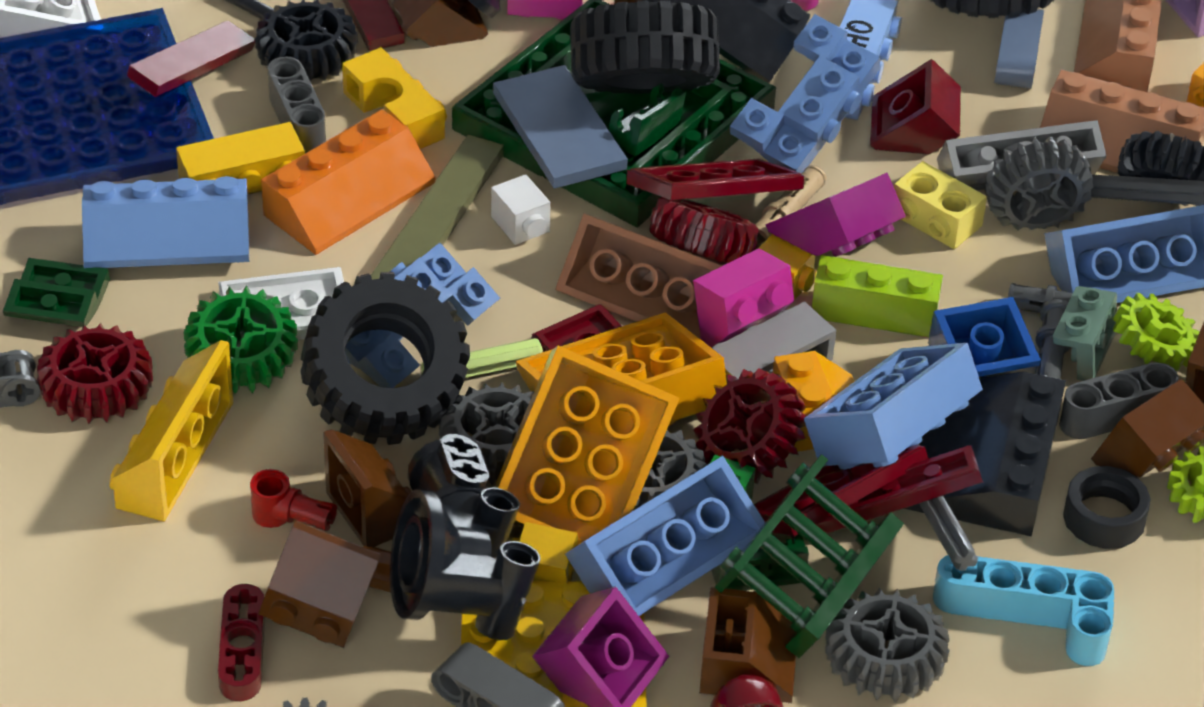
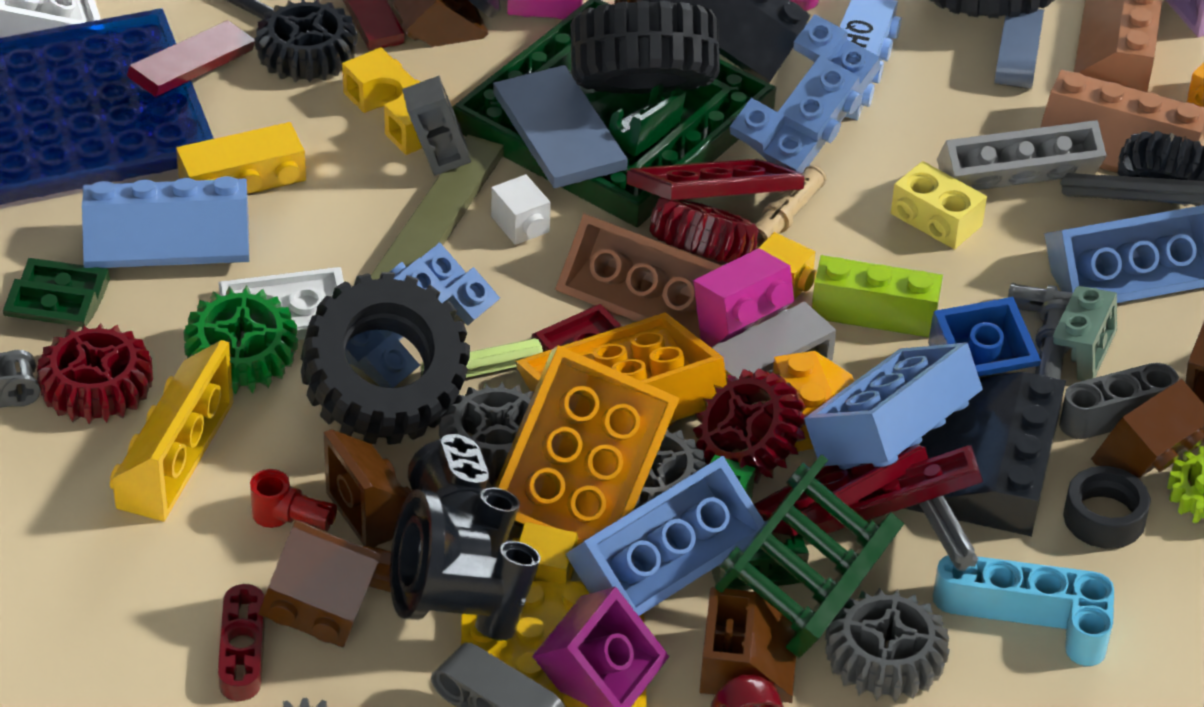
(296, 101): dark grey beam -> none
(346, 182): orange slope -> none
(436, 125): none -> dark grey brick
(842, 219): magenta slope -> none
(916, 112): dark red slope -> none
(1037, 176): dark grey gear -> none
(1155, 330): lime gear -> none

